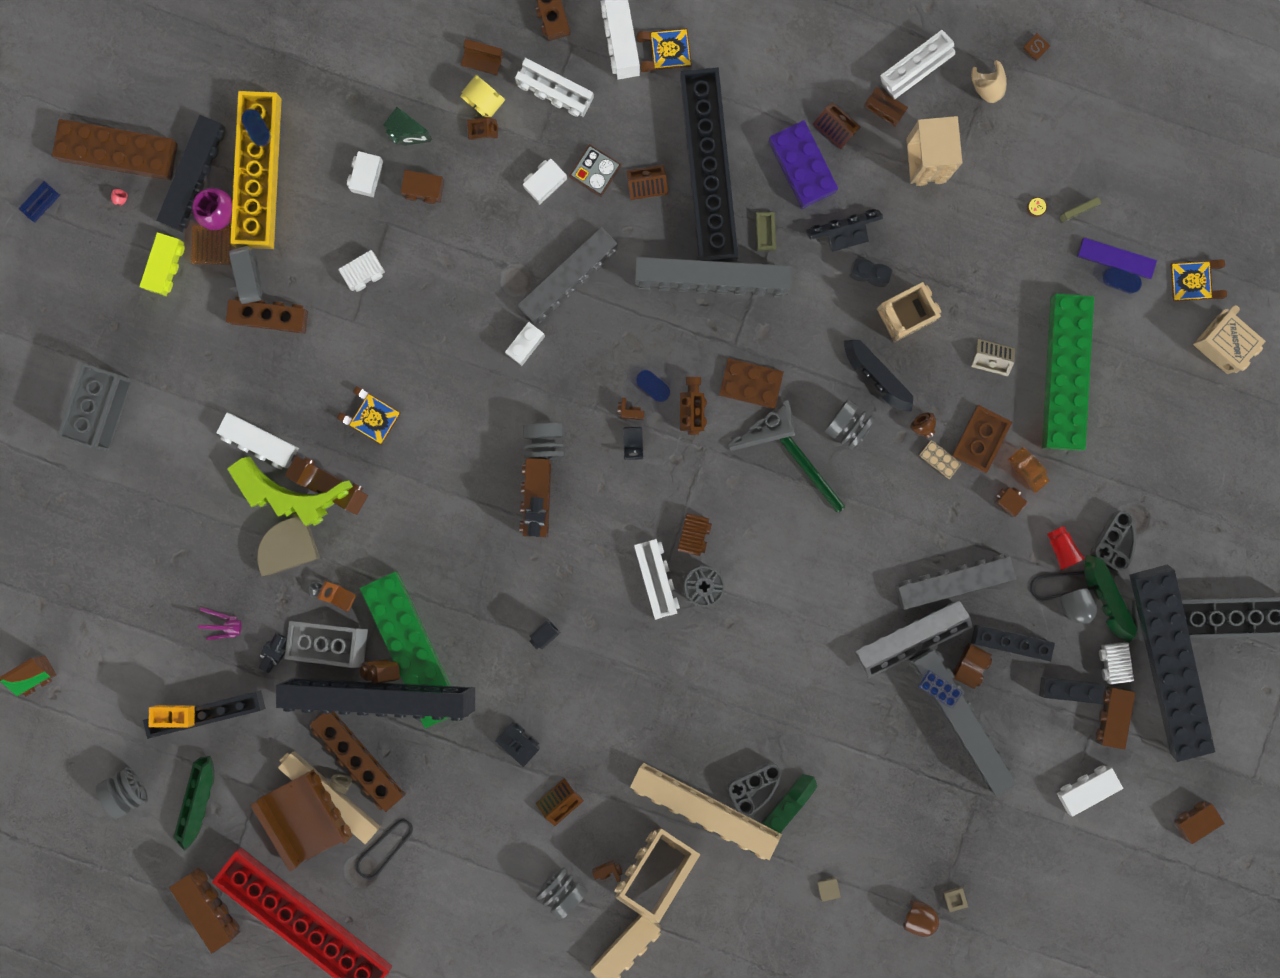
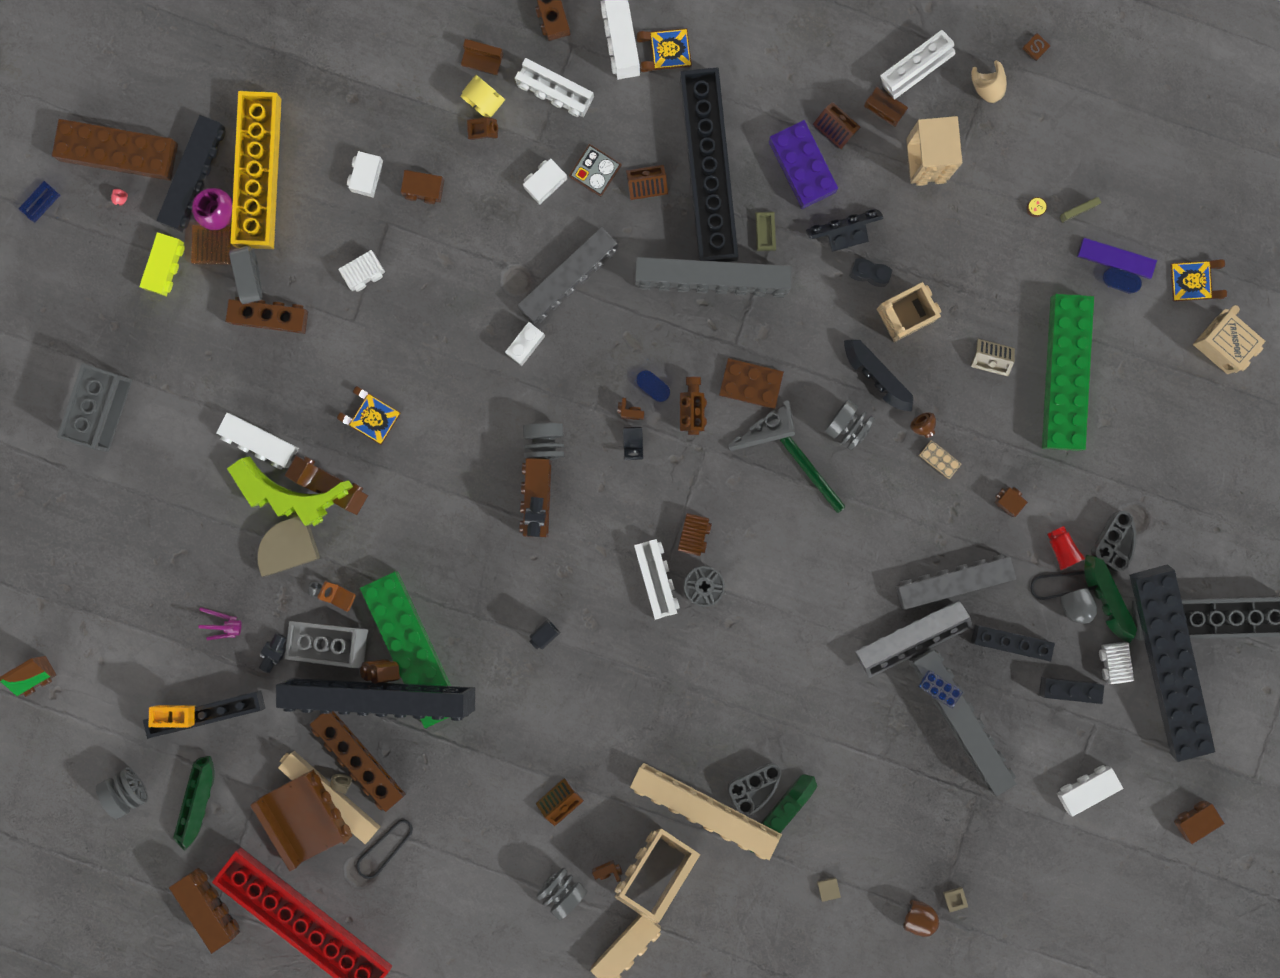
(256, 127): clear blue tile -> none
(405, 130): clear green slope -> none
(518, 744): black brick -> none
(971, 666): reddish brown brick -> none
(981, 439): reddish brown plate -> none
(1030, 469): clear orange brick -> none
(1115, 717): reddish brown brick -> none

